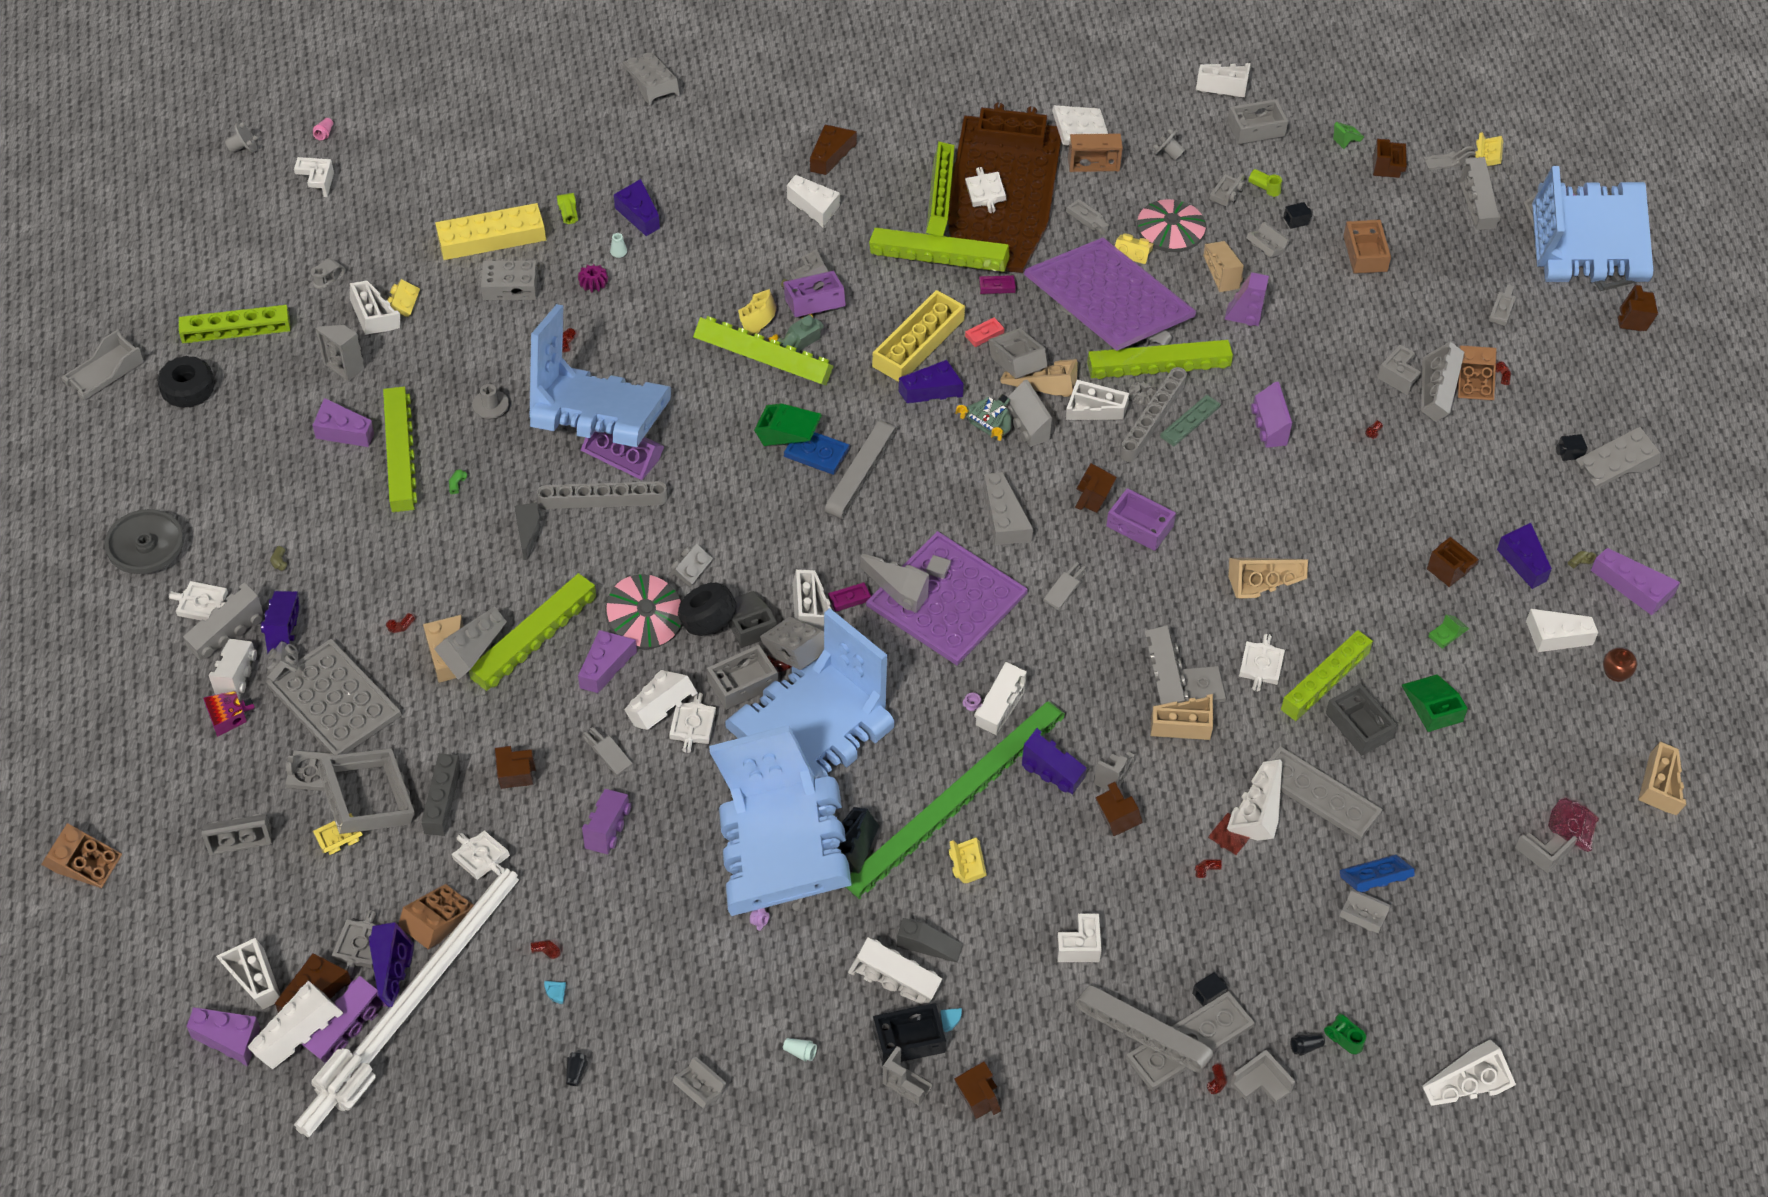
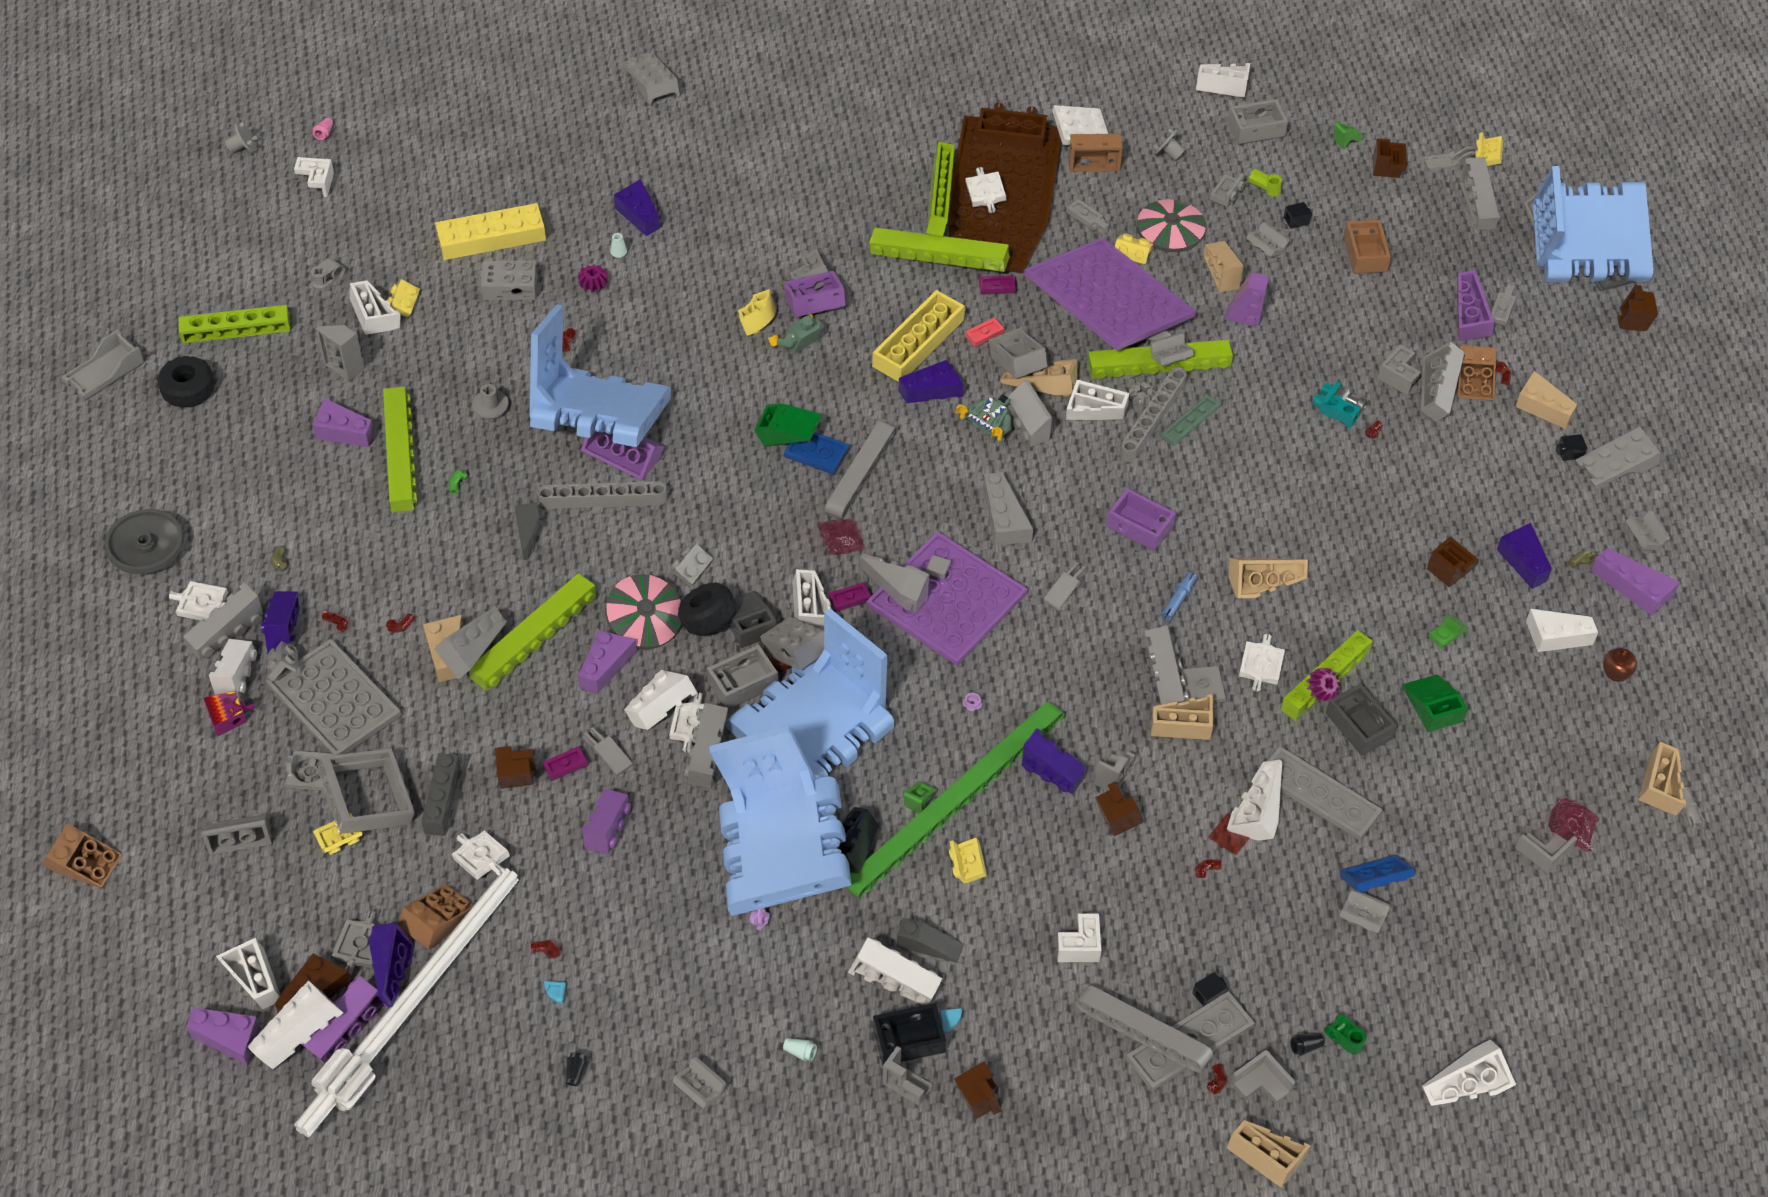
(336, 619): none -> clear red arm
(565, 763): none -> magenta plate
(568, 207): lime piece -> none
(709, 733): none -> light grey wedge
(763, 351): lime brick -> none
(814, 199): white wedge -> none
(831, 147): reddish brown wedge -> none
(841, 536): none -> clear pink slope
(918, 796): none -> bright green slope
(1001, 698): white wedge -> none
(1095, 488): reddish brown plate -> none
(1170, 349): none -> light grey bracket
(1182, 590): none -> medium blue pin
(1266, 1152): none -> tan wedge
(1272, 416): medium lavender slope -> none
(1323, 684): none -> magenta gear
(1339, 404): none -> teal hips
(1472, 308): none -> medium lavender wedge
(1546, 401): none -> tan wedge
(1648, 531): none -> light grey bracket
(1691, 809): none -> light grey pin

